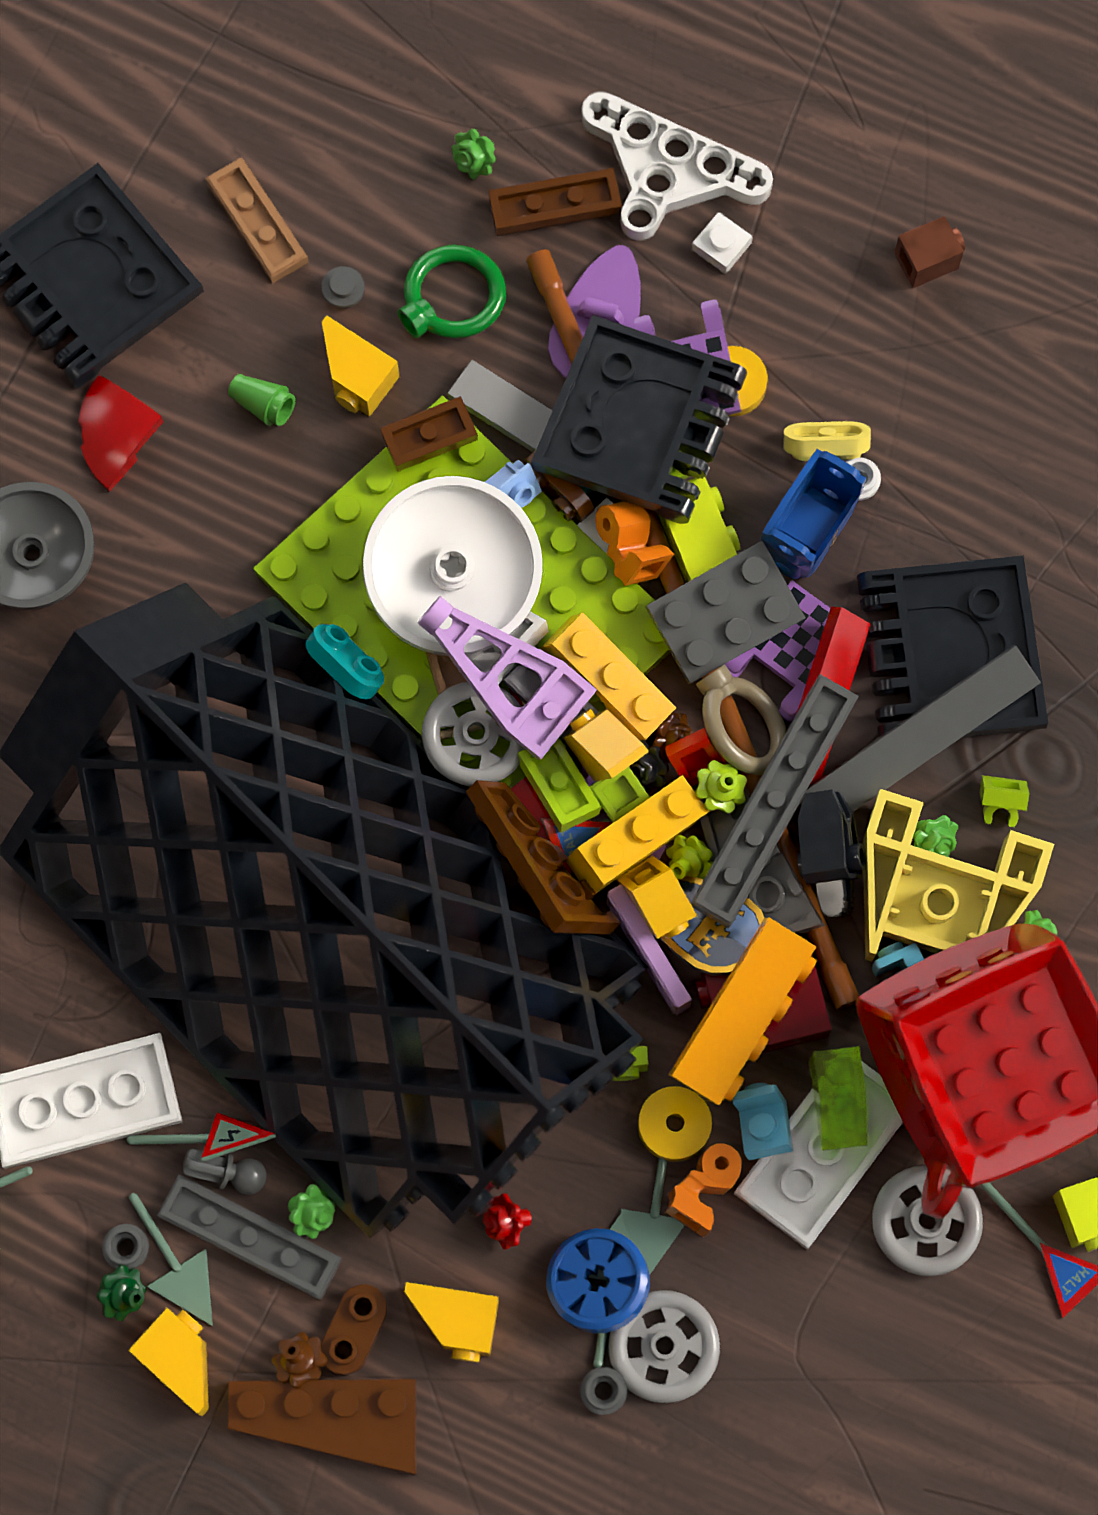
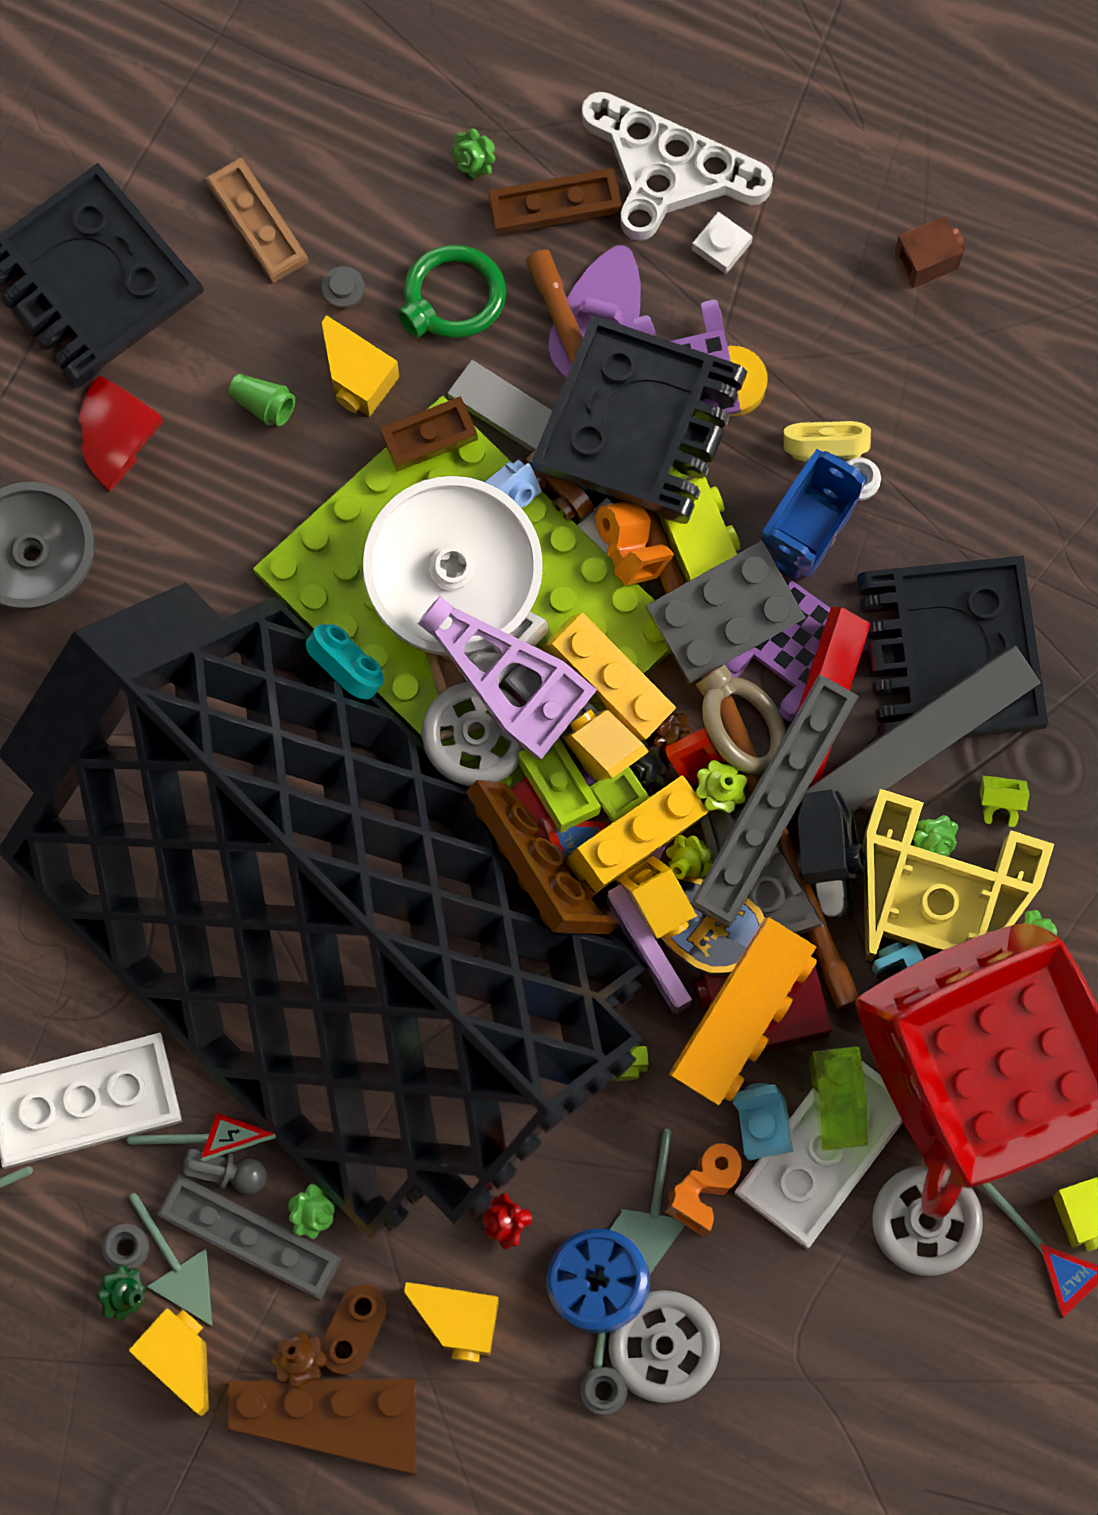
(679, 1103): yellow piece -> none

